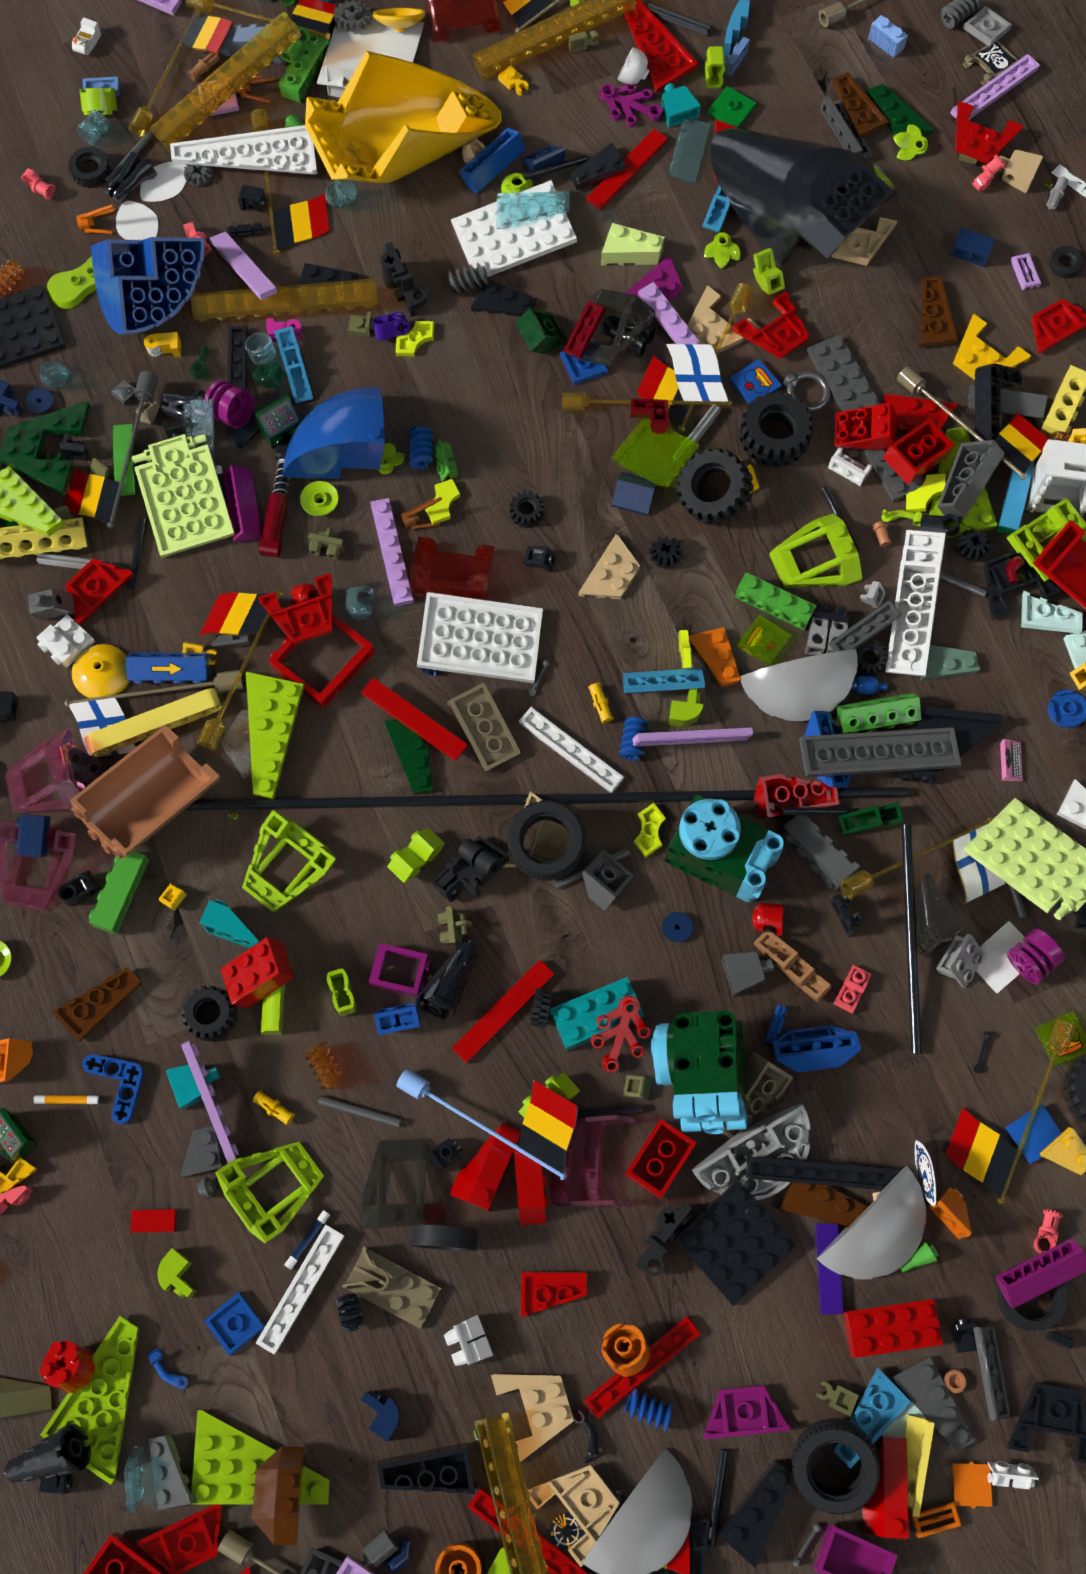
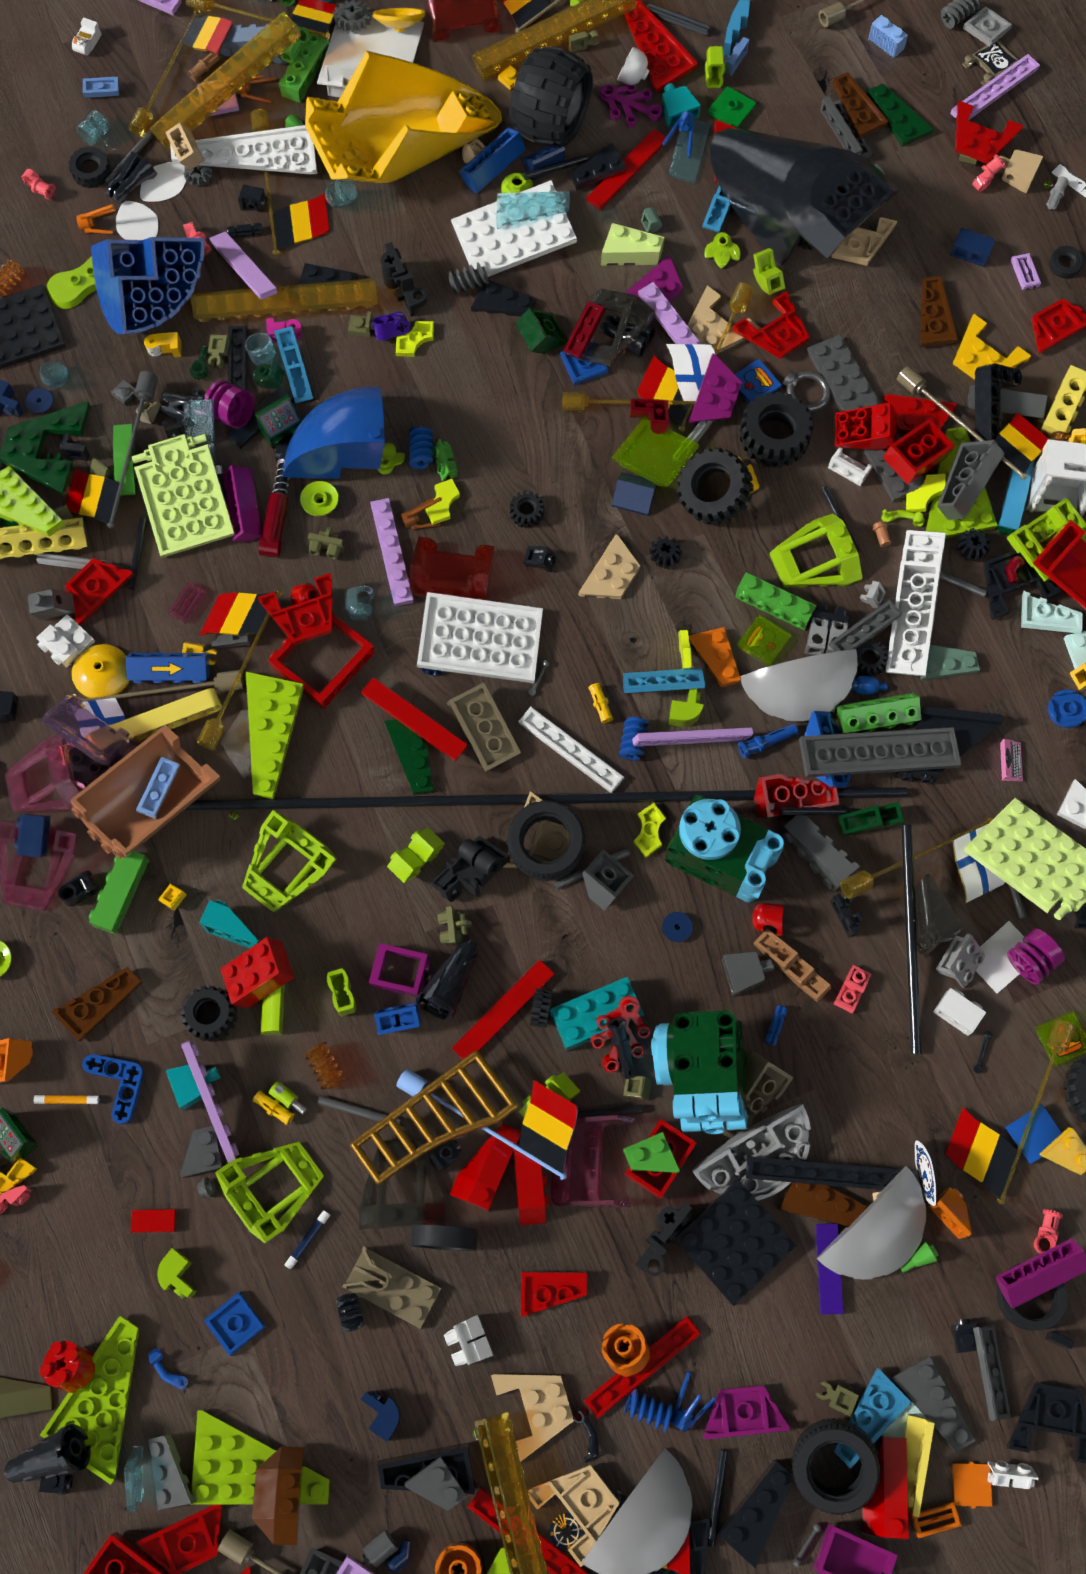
(89, 732): none -> windscreen
(98, 99): lime cylinder -> none
(158, 787): none -> light blue tile
(172, 612): none -> clear pink tile
(184, 146): none -> tan brick
(217, 348): none -> olive plate
(286, 1097): none -> lime piece
(300, 1289): white plate -> none
(437, 1485): none -> dark grey wing
(452, 1132): none -> pearl gold bar
(551, 96): none -> black tyre
(620, 1040): none -> black pin
(651, 220): none -> sand green brick
(651, 1155): none -> bright green wing
(683, 1418): none -> blue plant
(684, 123): none -> blue plant
(716, 393): none -> magenta wing
(759, 743): none -> blue pin
(816, 1048): blue wedge -> none
(892, 1328): red brick -> none
(907, 143): lime plate -> none
(938, 524): black piece -> none
(954, 1381): nougat tile -> none
(959, 1011): none -> white brick

